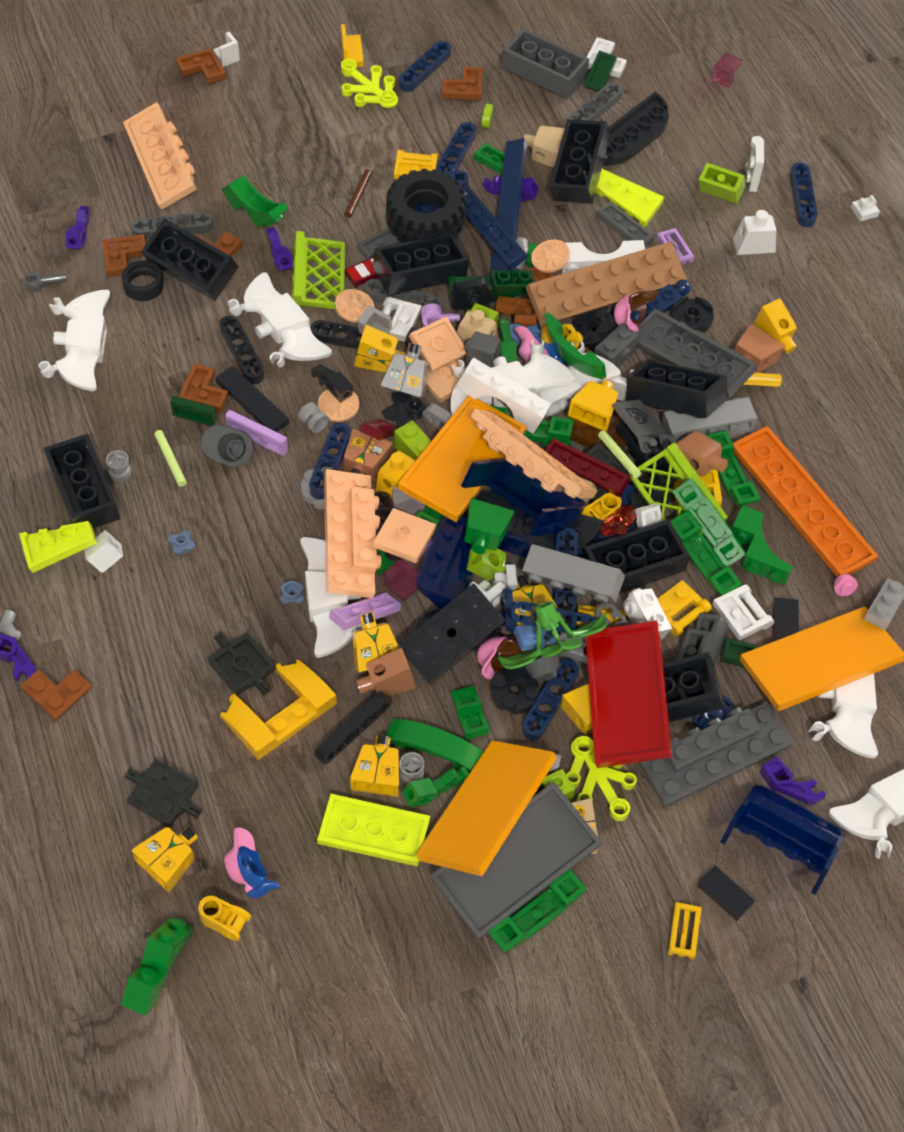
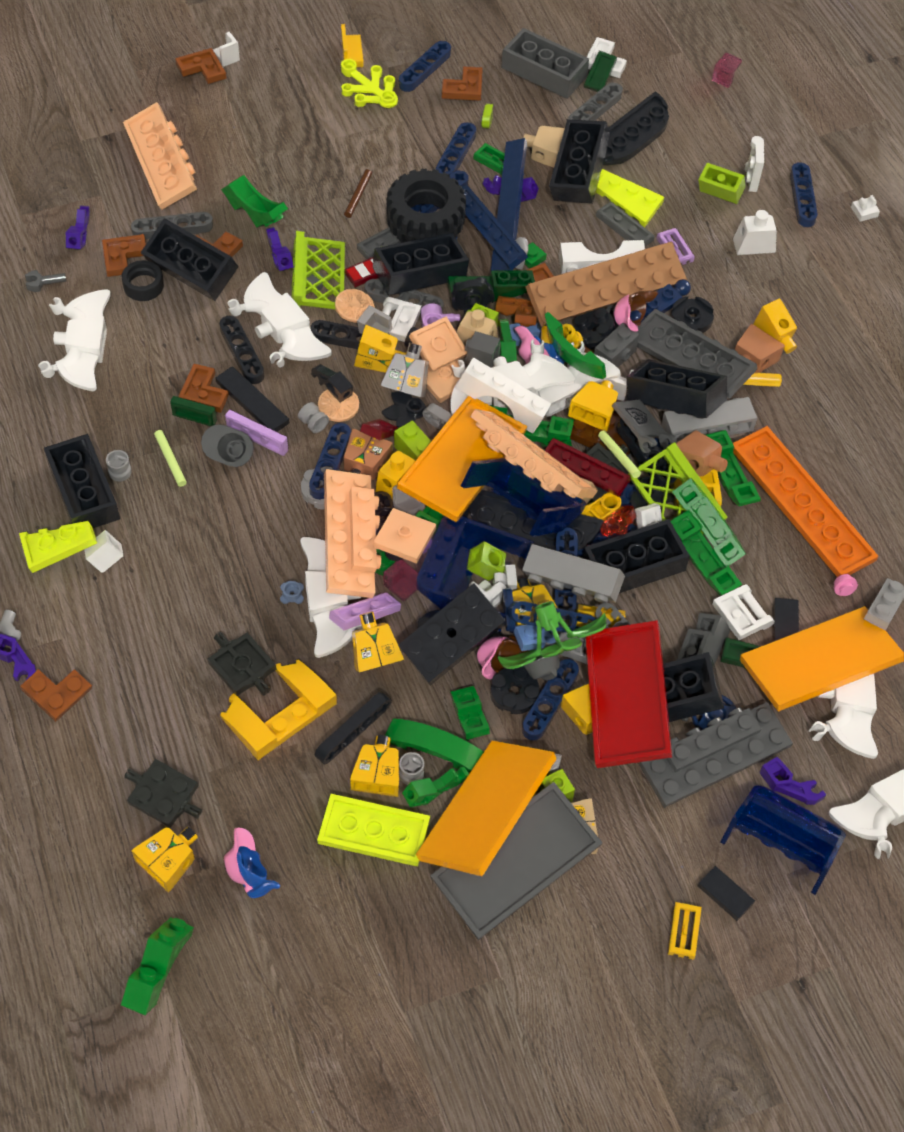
(181, 548): sand blue plate -> none
(228, 919): yellow piece -> none
(388, 675): nougat torso -> none
(410, 161): yellow plate -> none
(486, 525): green torso -> none
(539, 913): green slope -> none
(550, 256): light nougat wheel -> none
(600, 776): neon yellow plant -> none
(644, 607): white brick -> none
(679, 599): yellow plate -> none
(759, 557): green arch -> none

